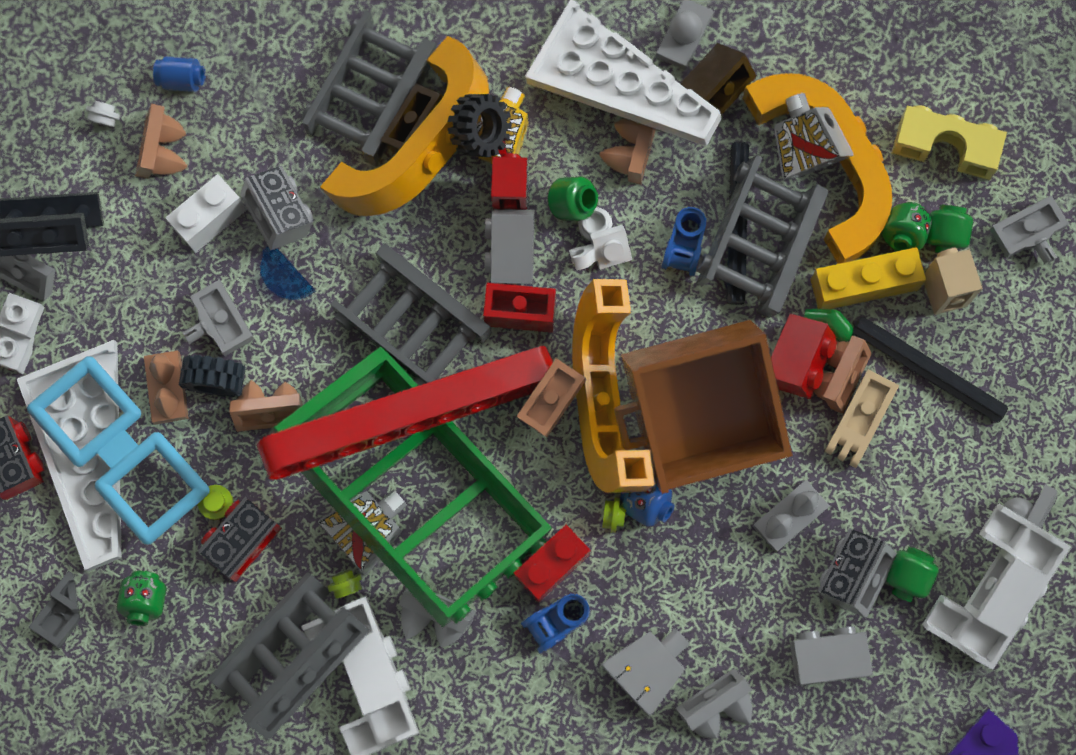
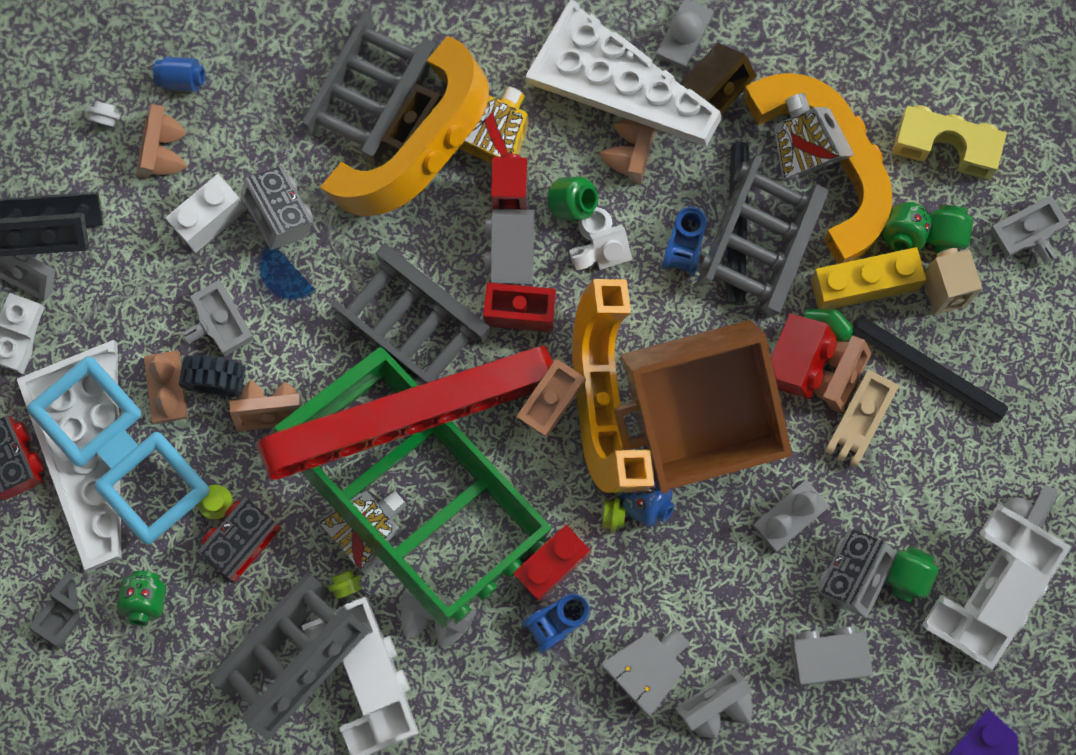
(465, 125): black tyre -> none

